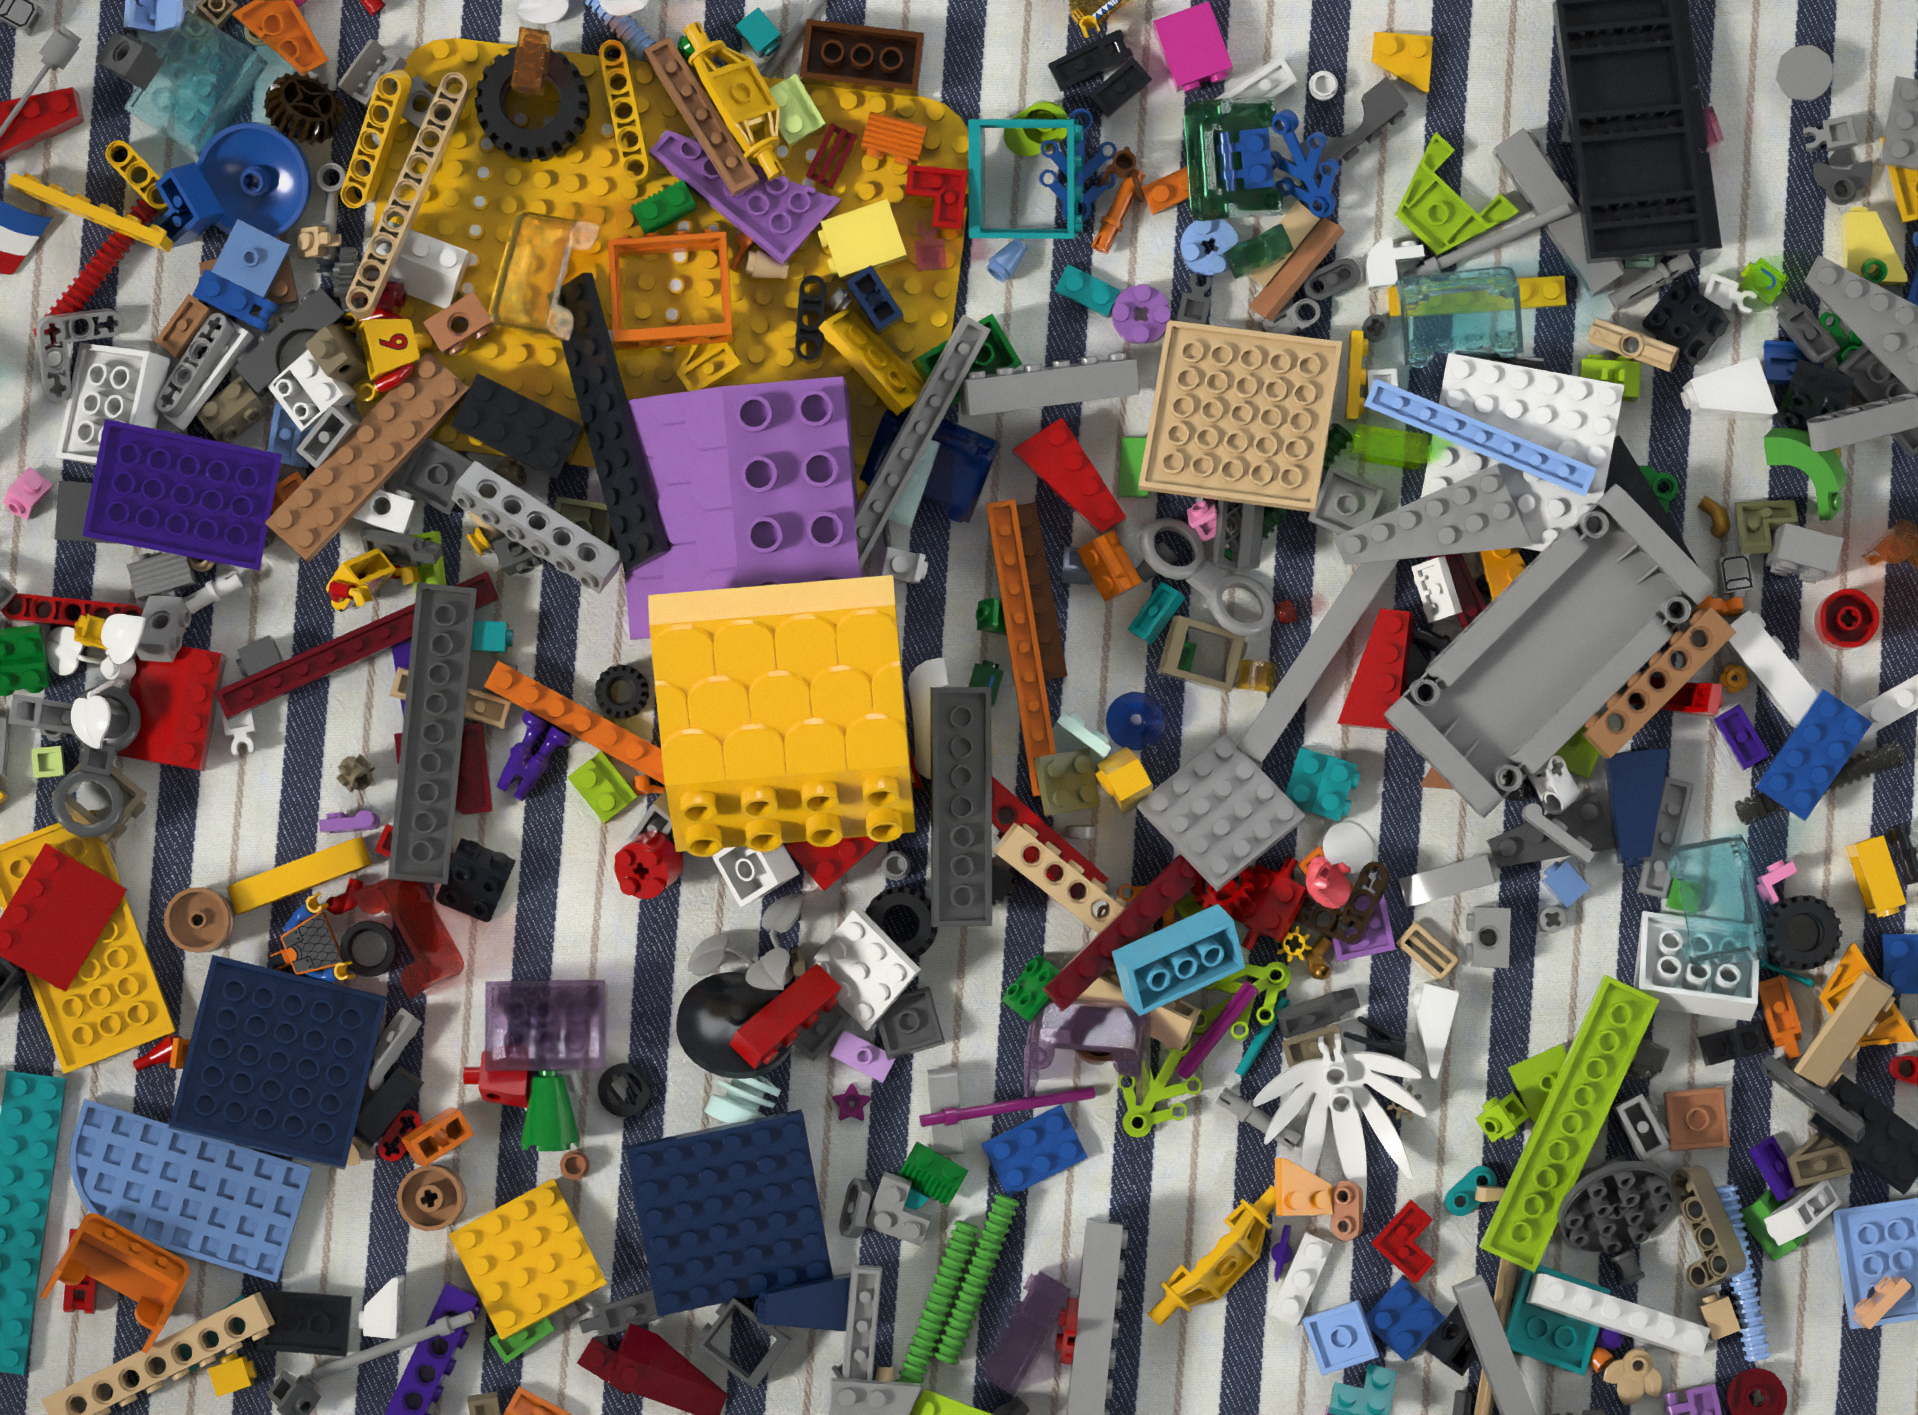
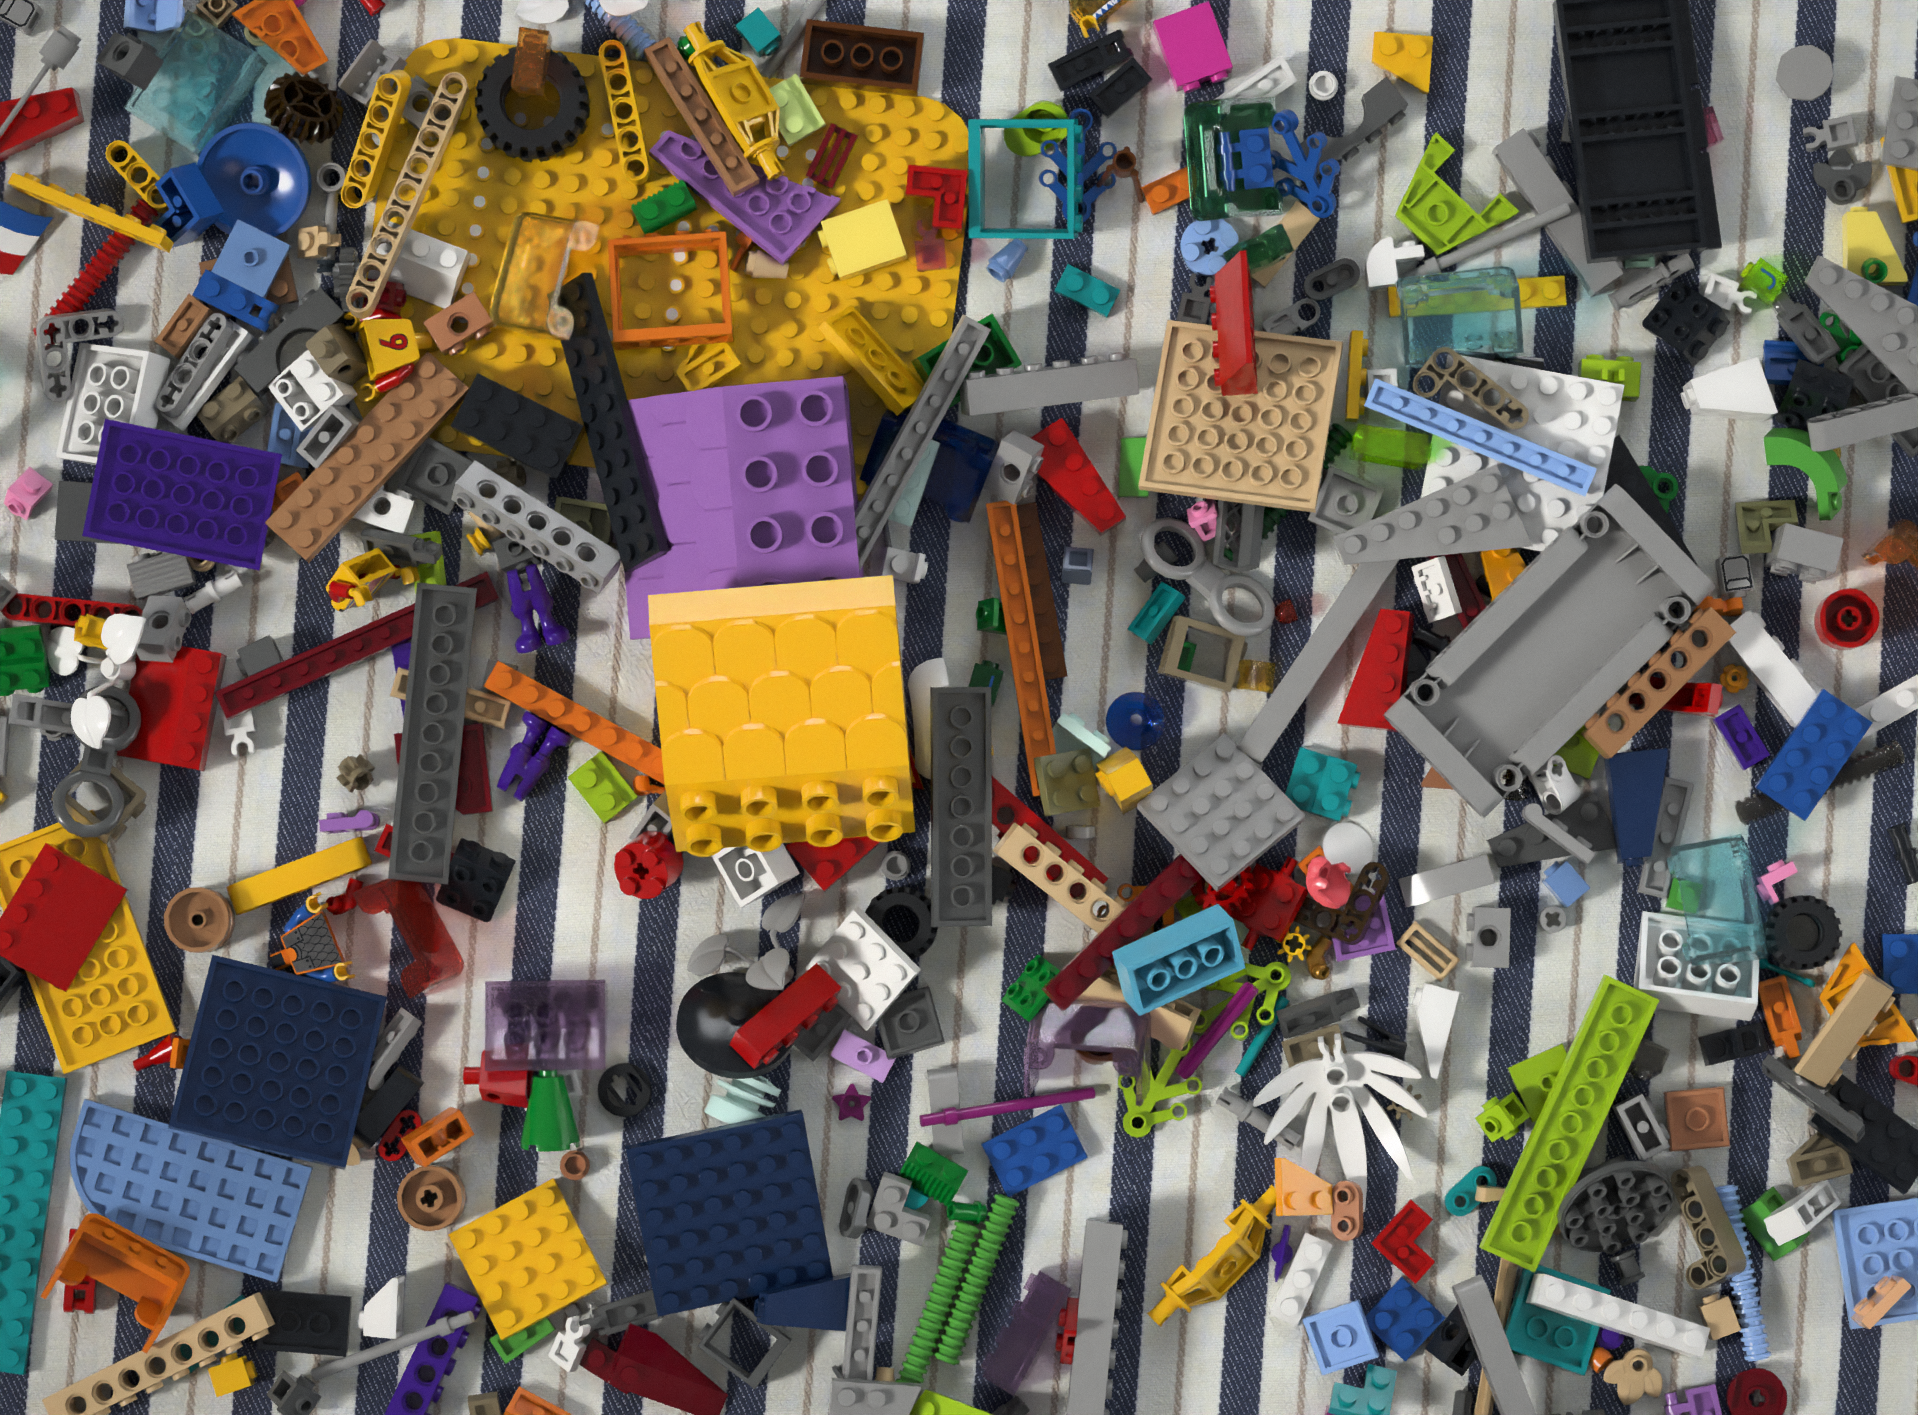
(48, 762): yellowish green plate -> none
(391, 945): black tyre -> none
(491, 637): teal brick -> none
(534, 599): none -> dark purple piece
(567, 1347): none -> white plate
(615, 674): black tyre -> none
(797, 961): dark tan tile -> none
(810, 305): black beam -> none
(839, 300): light grey plate -> none
(875, 300): dark blue brick -> none
(893, 139): orange brick -> none
(967, 1212): none -> green pin
(1004, 478): none -> light grey brick
(1109, 566): orange brick -> none
(1115, 216): orange pin -> none
(1140, 331): medium lavender plate -> none
(1235, 328): none -> red slope
(1297, 269): nougat tile -> none
(1368, 322): dark grey bush -> none
(1474, 393): none -> dark tan beam
(1650, 350): tan piece -> none
(1719, 517): pearl gold arm -> none
(1774, 1167): dark purple plate -> none
(1876, 876): yellow window -> none

